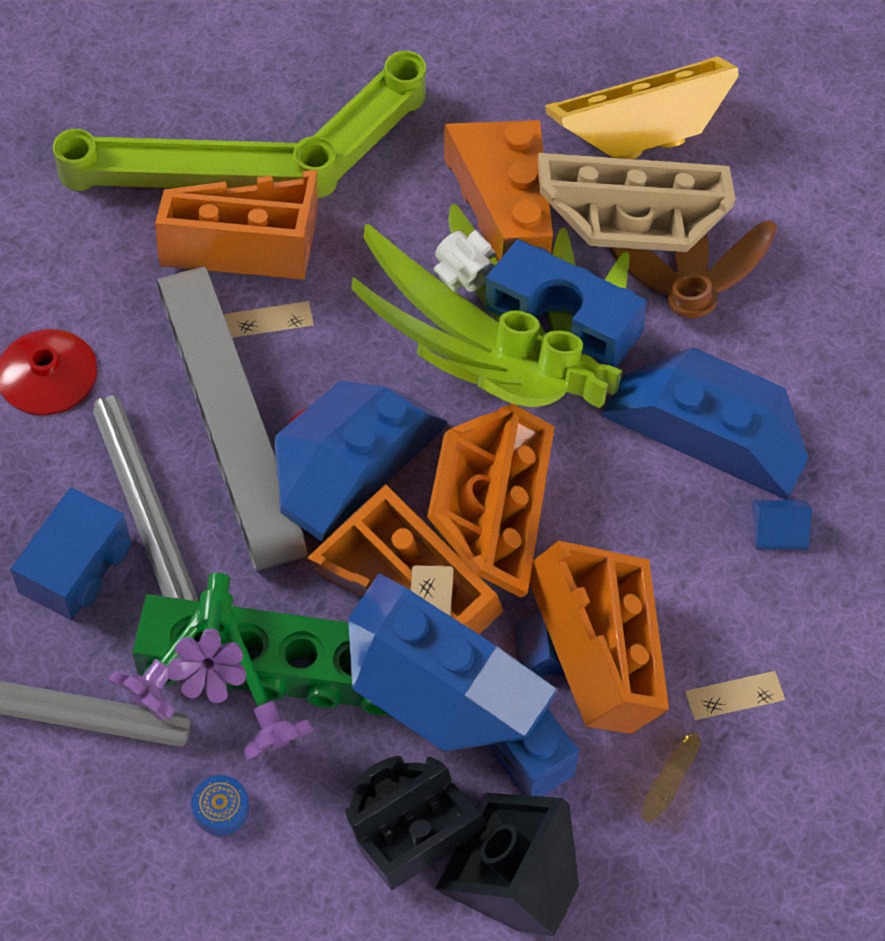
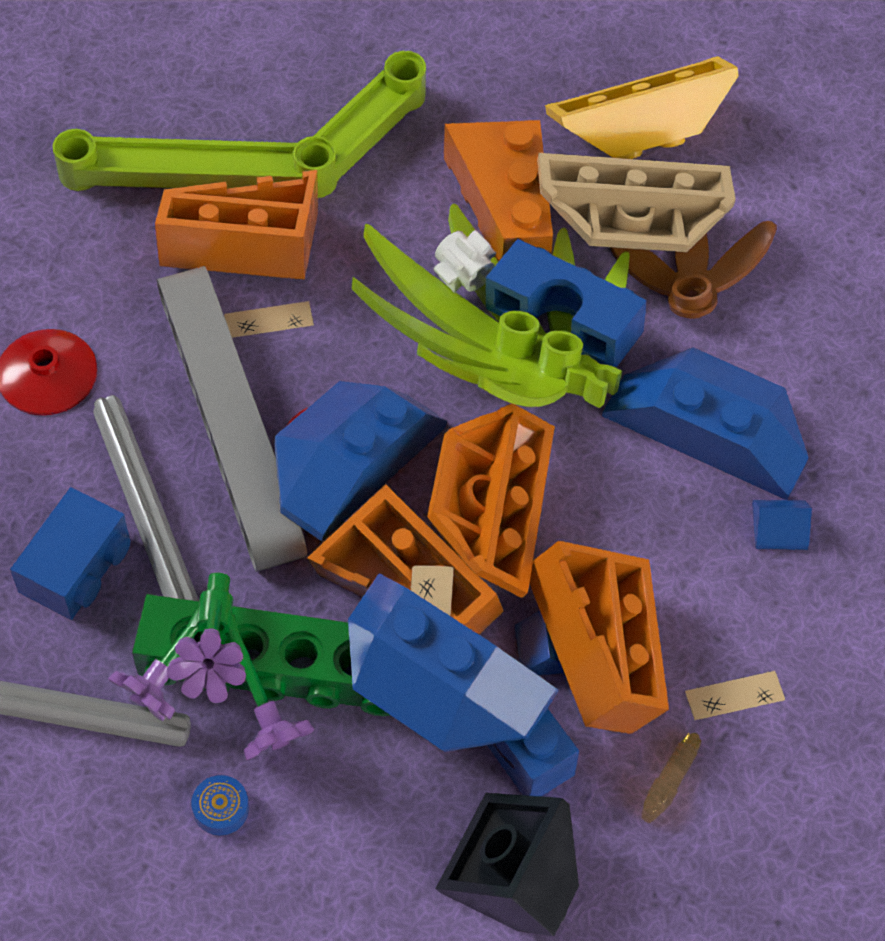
(409, 817): black slope -> none

